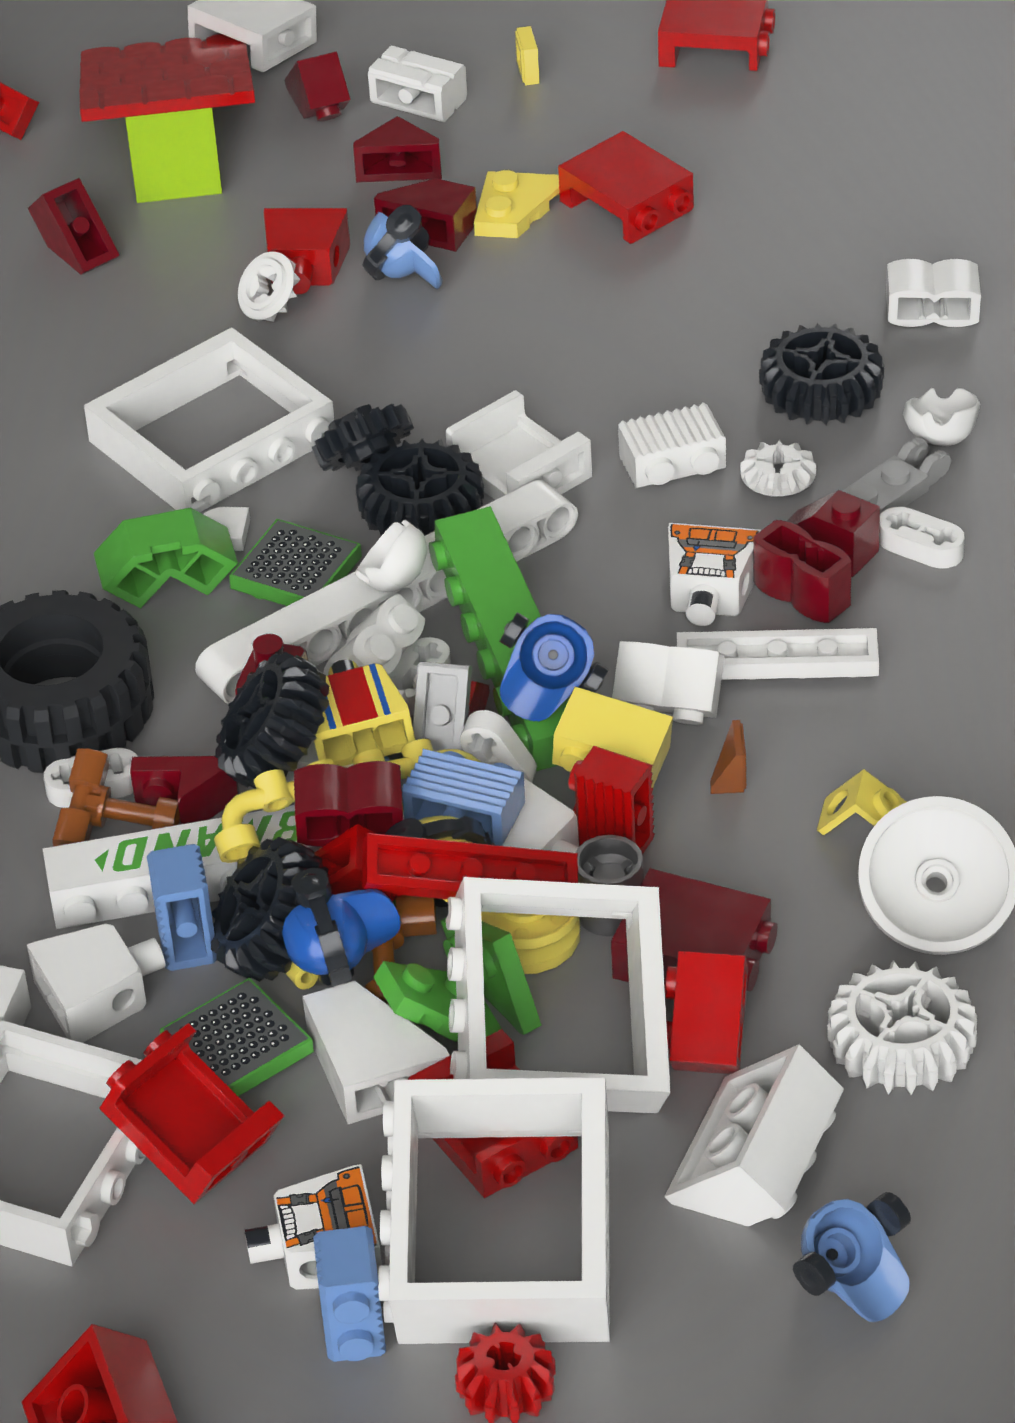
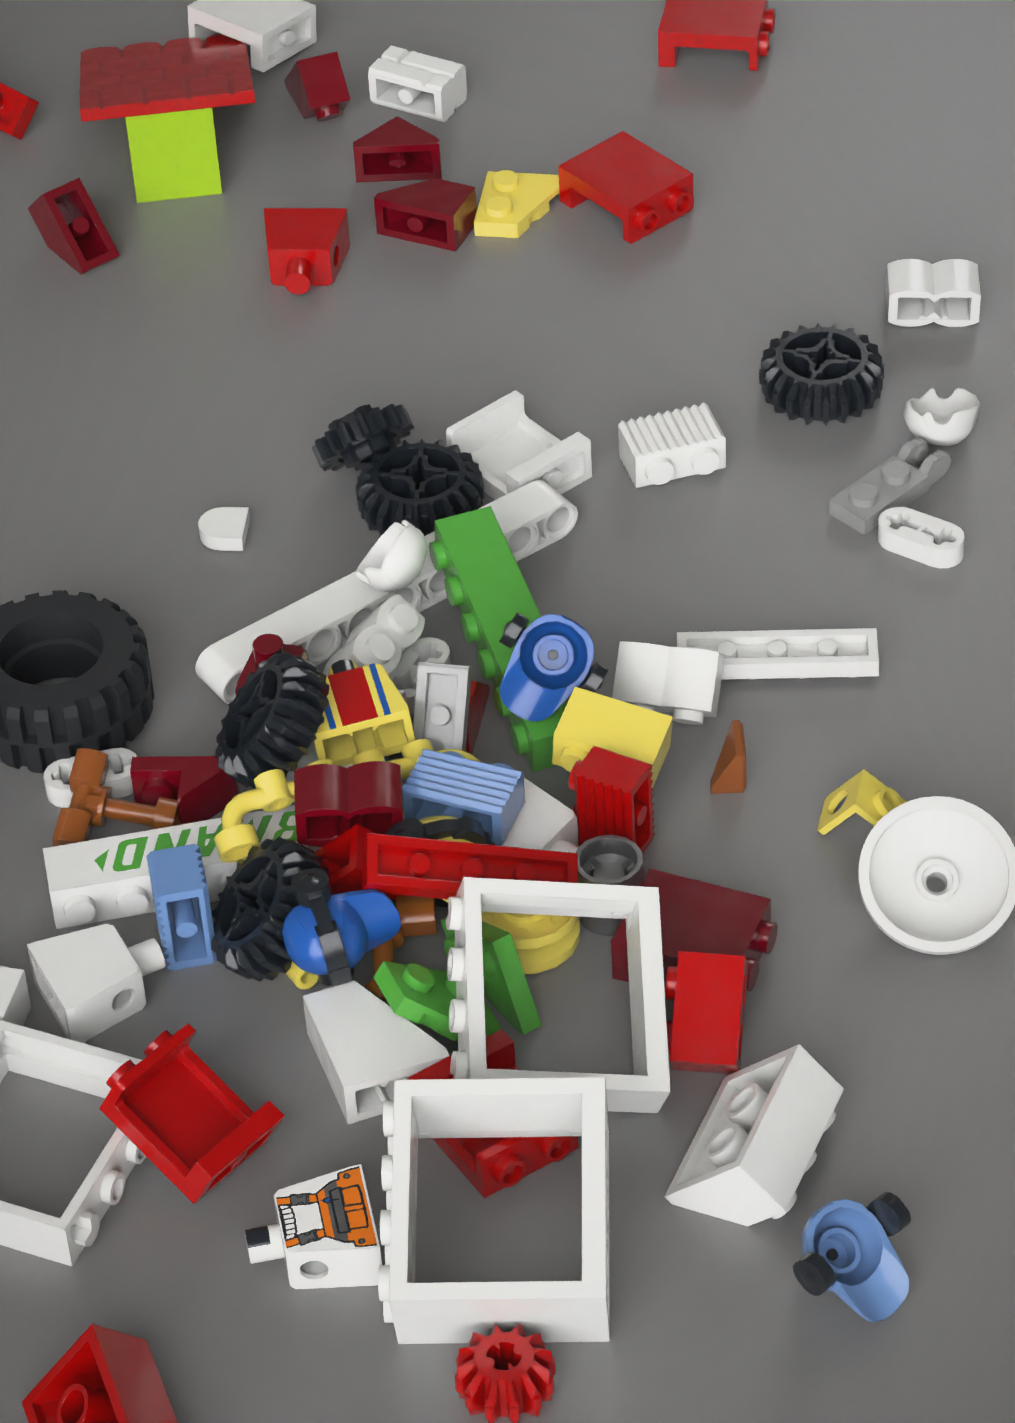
(122, 411): white window -> none
(153, 547): bright green brick -> none
(244, 1036): tile -> none
(254, 288): white gear -> none
(293, 563): tile -> none
(349, 1294): medium blue brick -> none
(397, 247): cap -> none
(504, 748): white beam -> none
(527, 55): light yellow tile -> none
(710, 570): white torso -> none
(794, 477): white gear -> none
(802, 571): dark red brick -> none
(845, 523): dark red slope -> none
(902, 1027): white gear -> none

